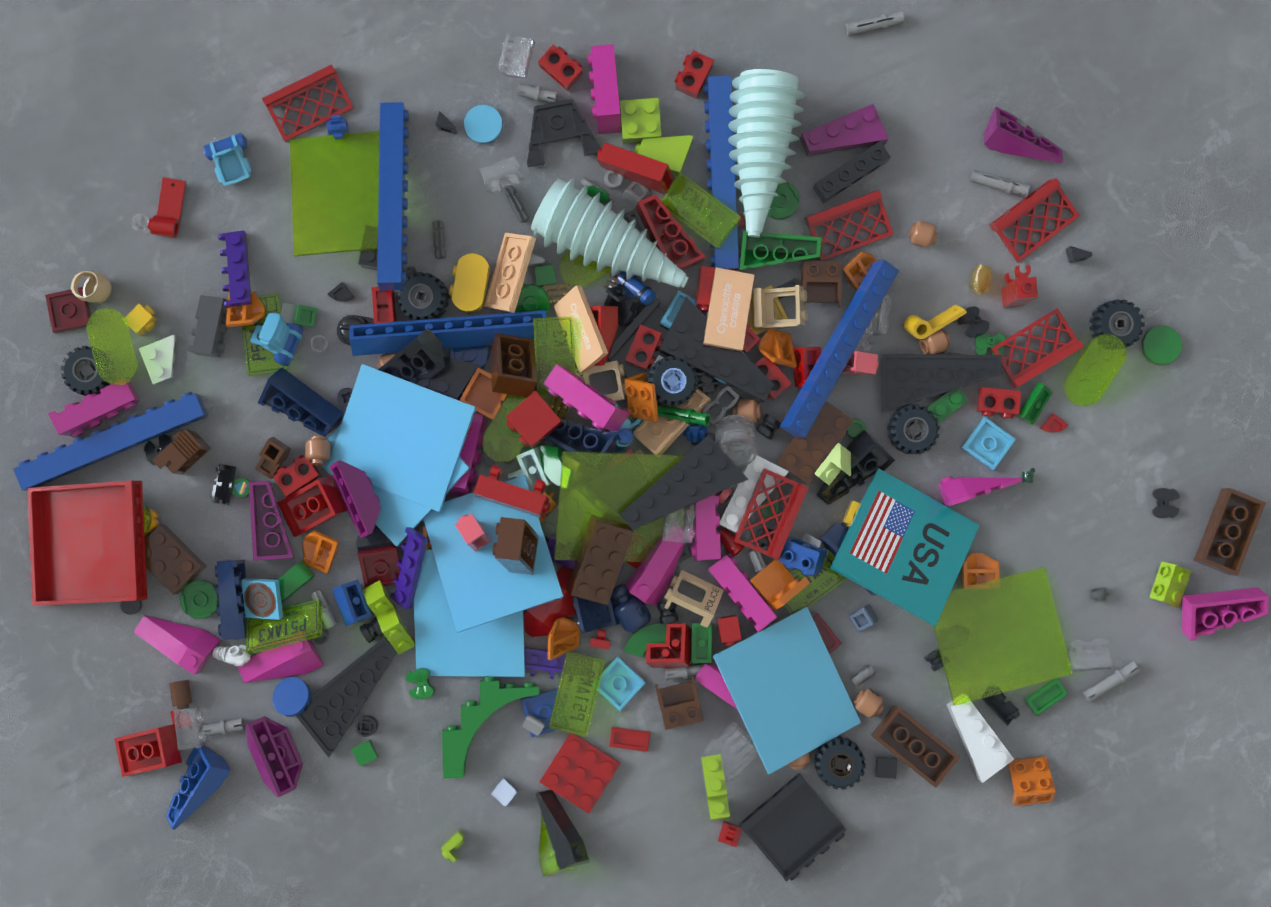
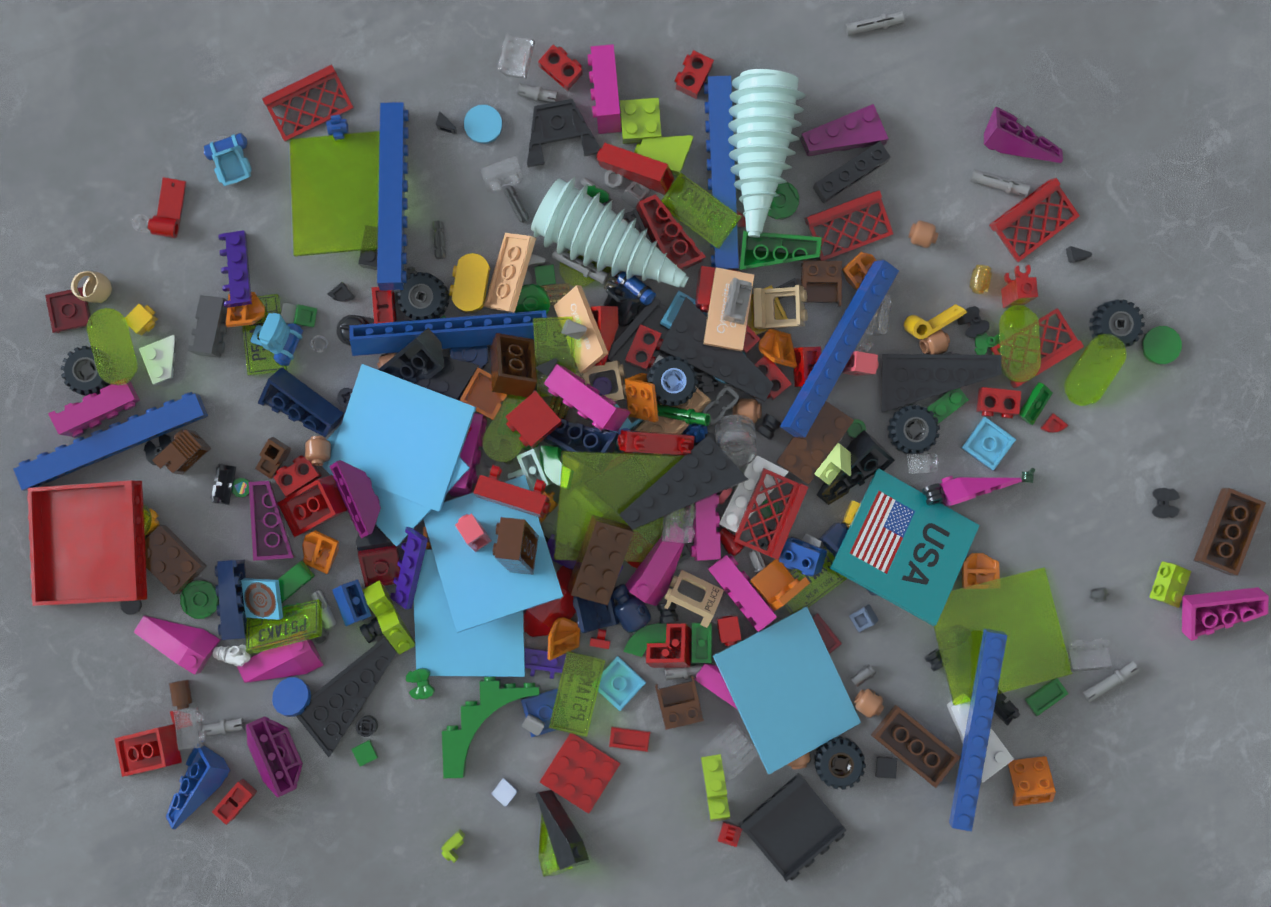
(234, 801): none -> red brick
(547, 367): none -> black slope
(573, 329): none -> light grey slope
(577, 264): none -> light grey pin
(603, 385): none -> tile
(655, 442): none -> red brick
(737, 301): none -> light grey hinge
(923, 463): none -> clear bracket
(933, 494): none -> black wheel
(978, 729): none -> blue brick
(1019, 343): none -> clear neon green tile

